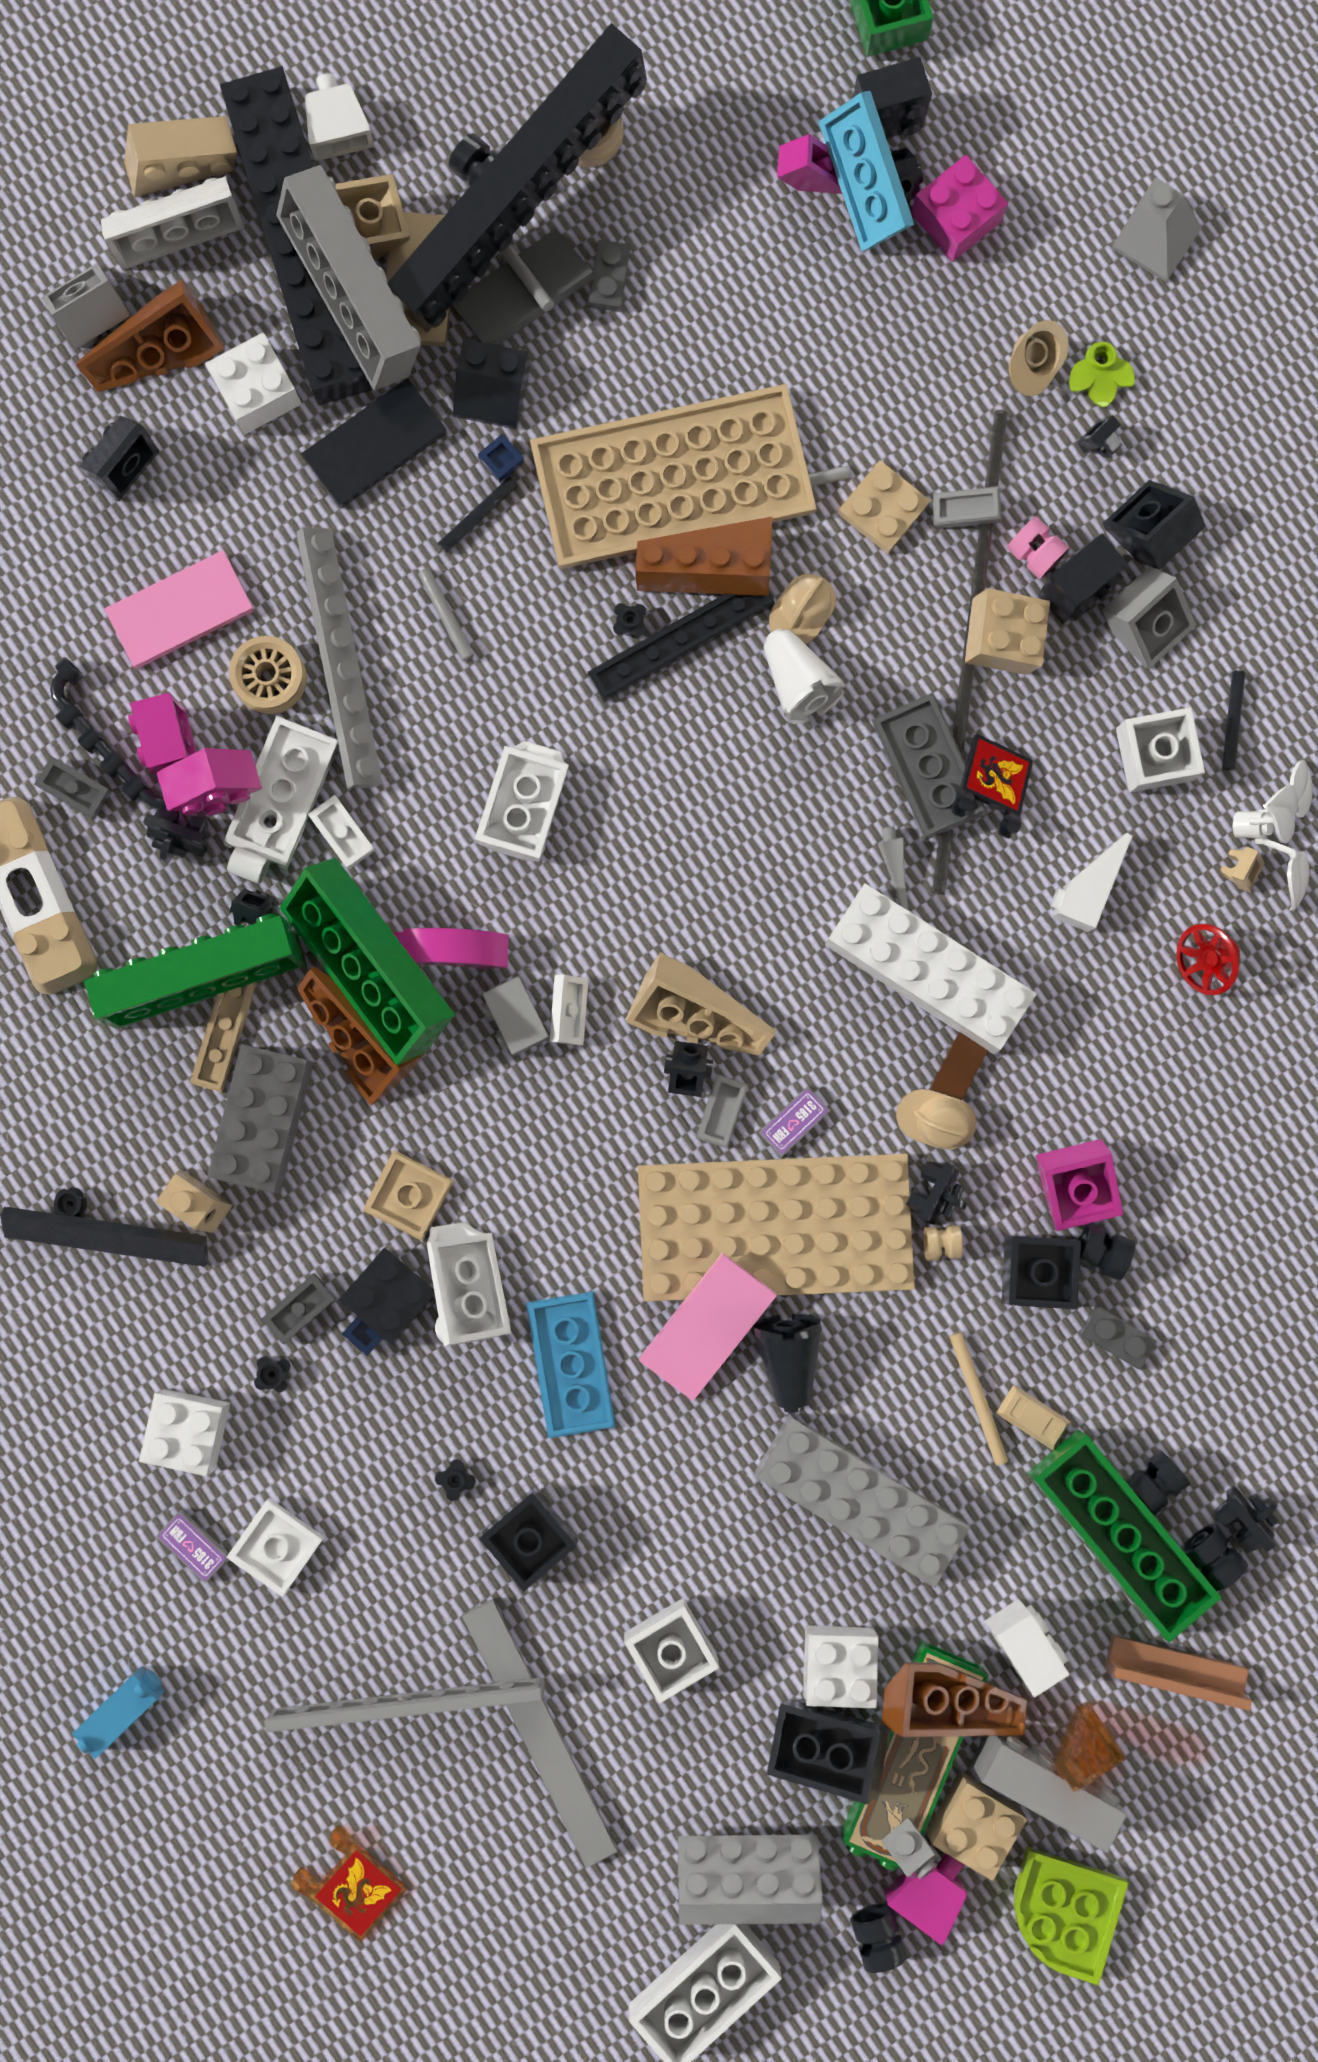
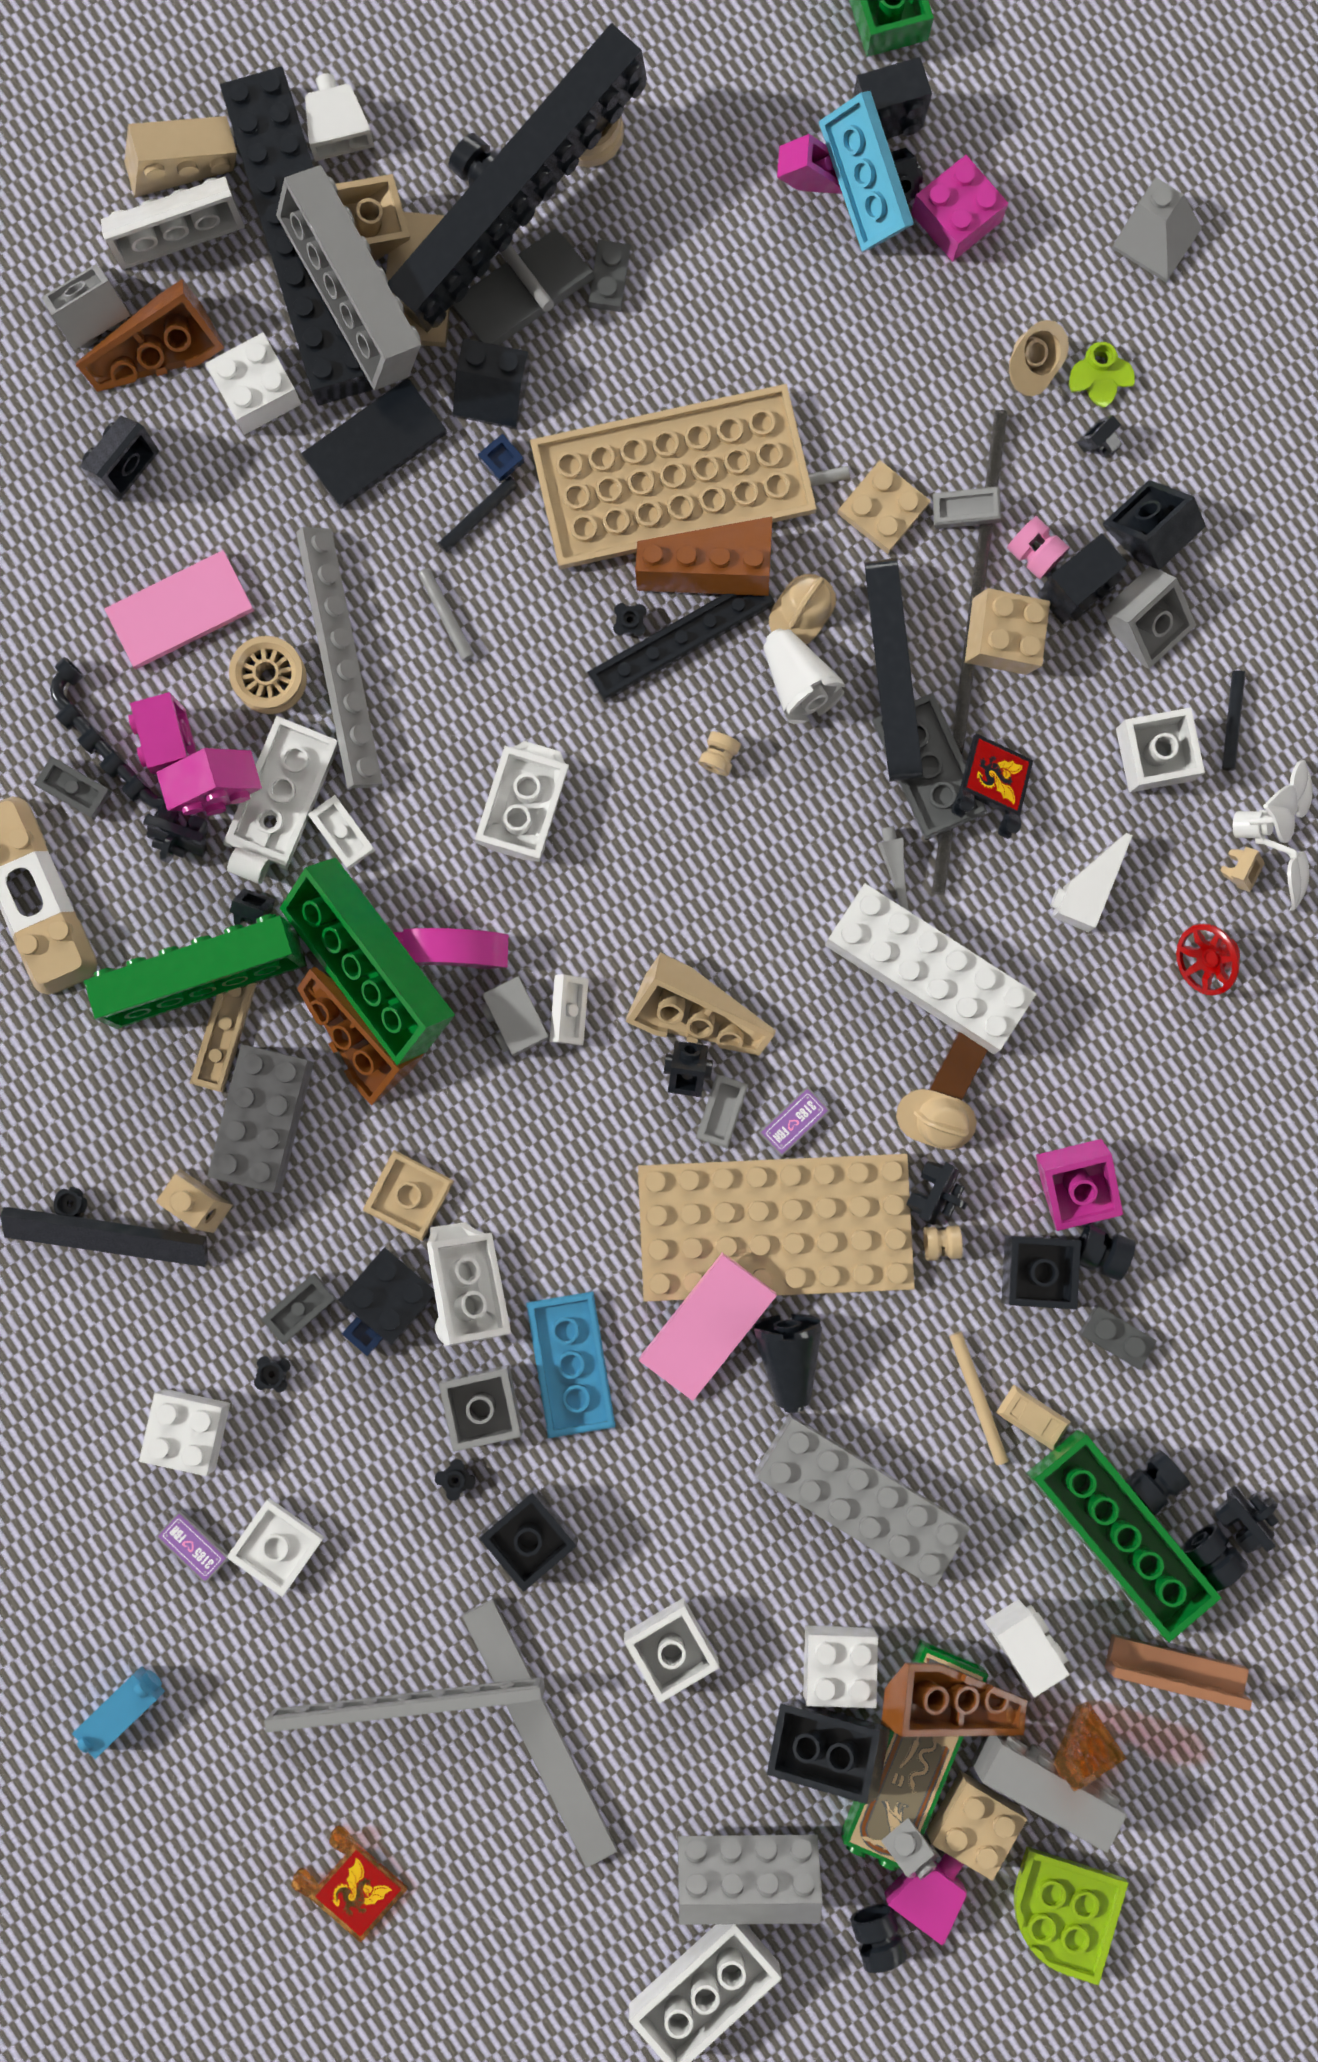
(481, 1408): none -> light grey brick
(719, 753): none -> tan wheel
(893, 670): none -> black beam

